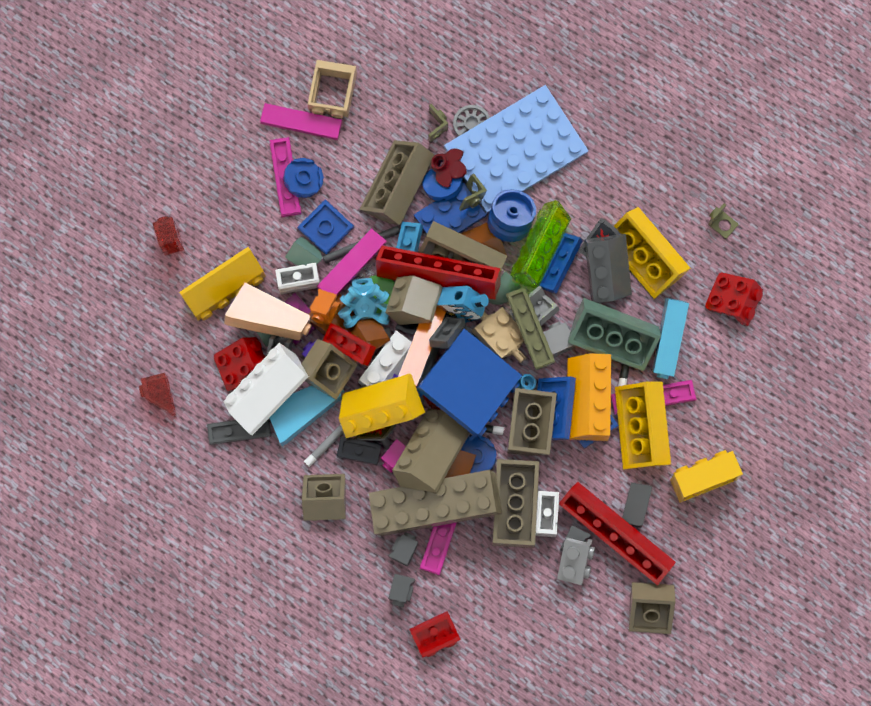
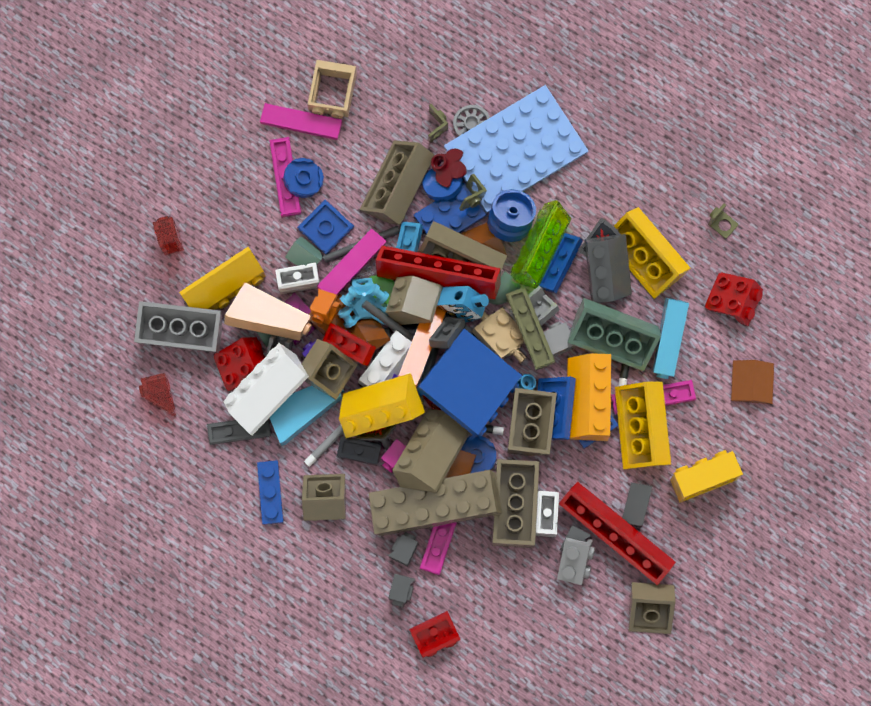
(178, 327): none -> light grey slope
(270, 492): none -> blue plate
(387, 320): none -> dark grey bar
(752, 381): none -> dark orange slope

